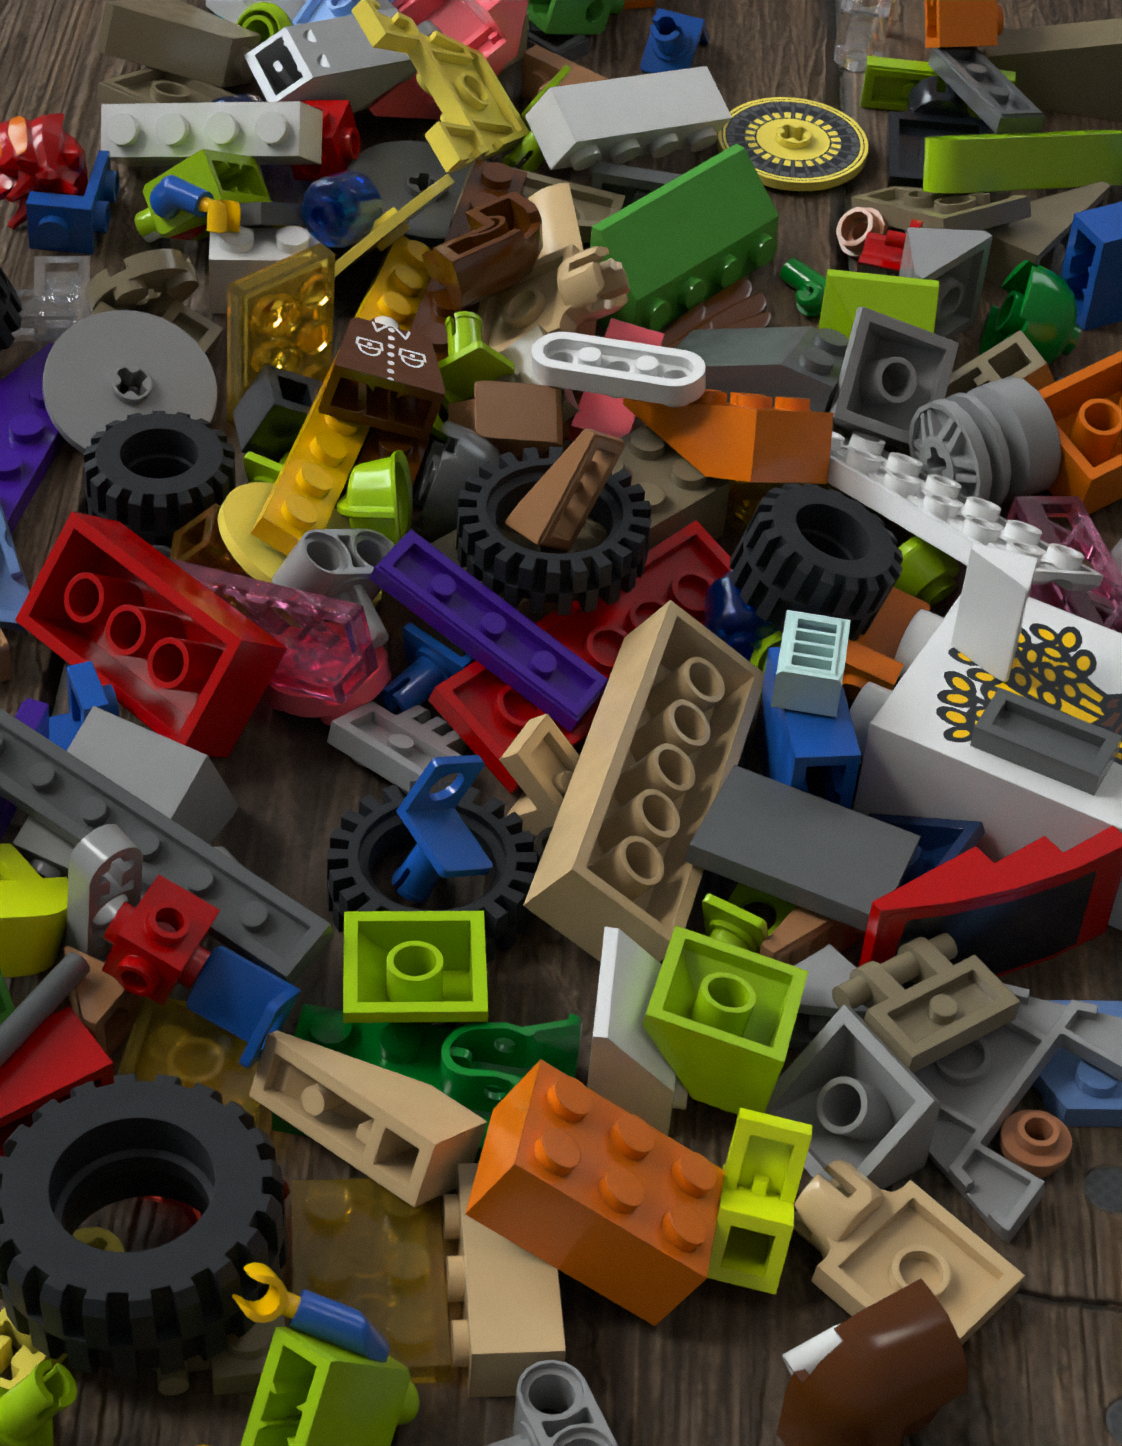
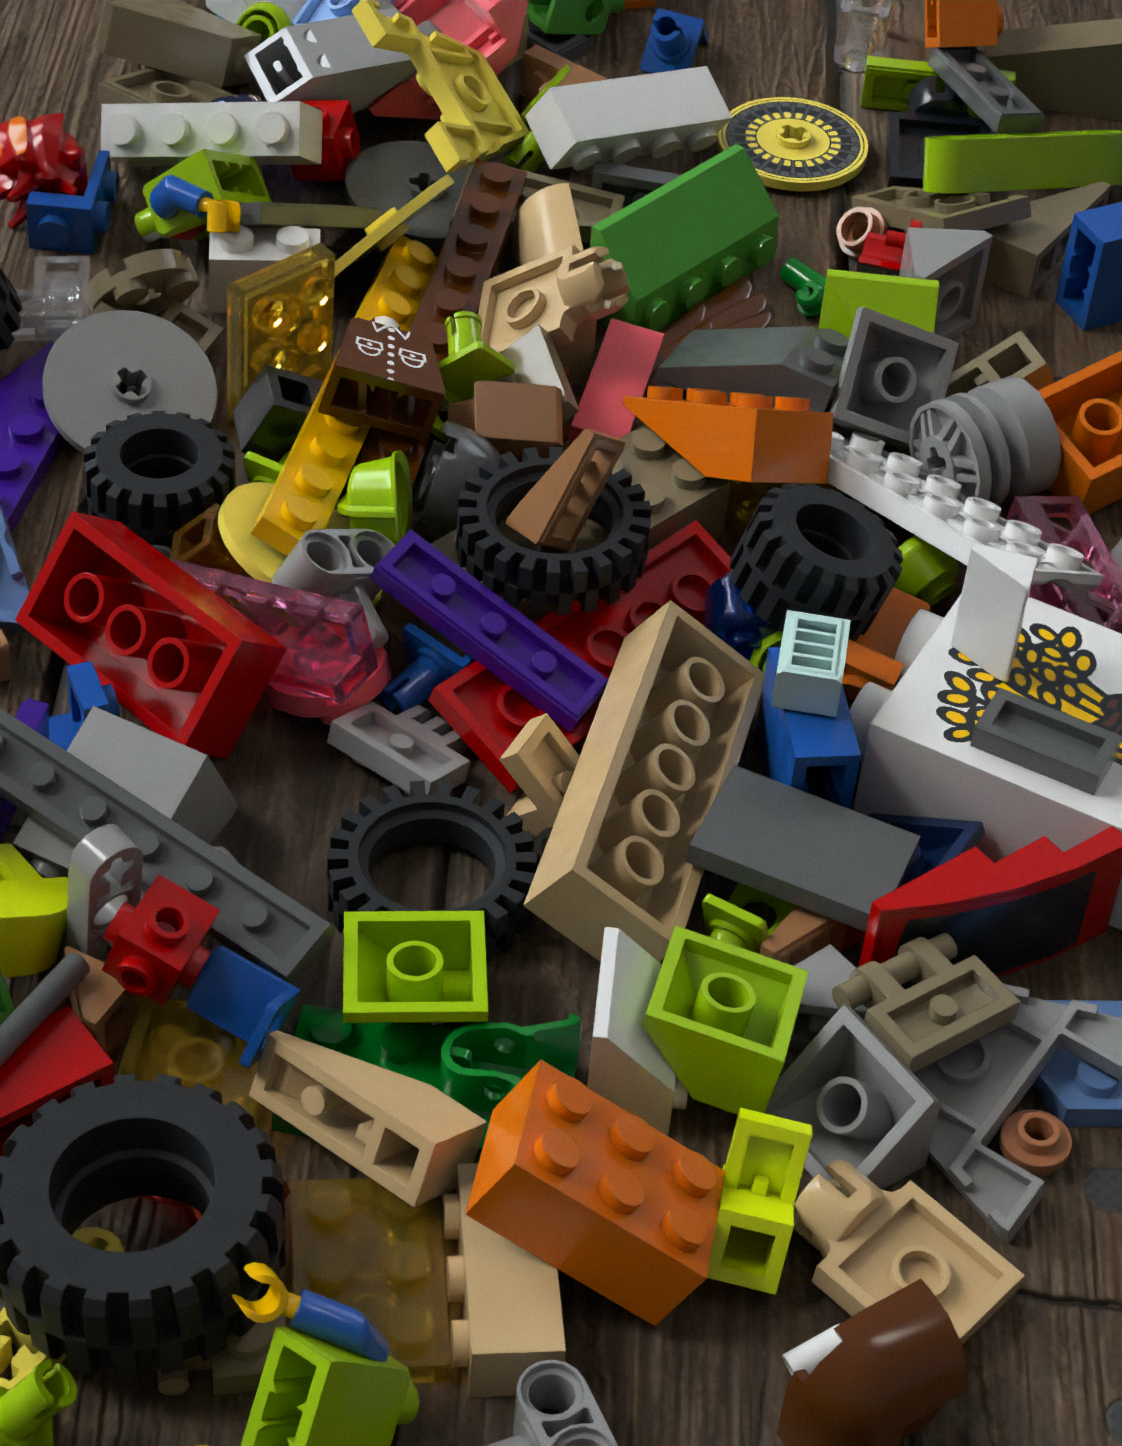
(345, 204): clear blue head -> none
(443, 840): blue bracket -> none
(491, 256): reddish brown brick -> none
(619, 368): white plate -> none
(1040, 307): green cylinder -> none

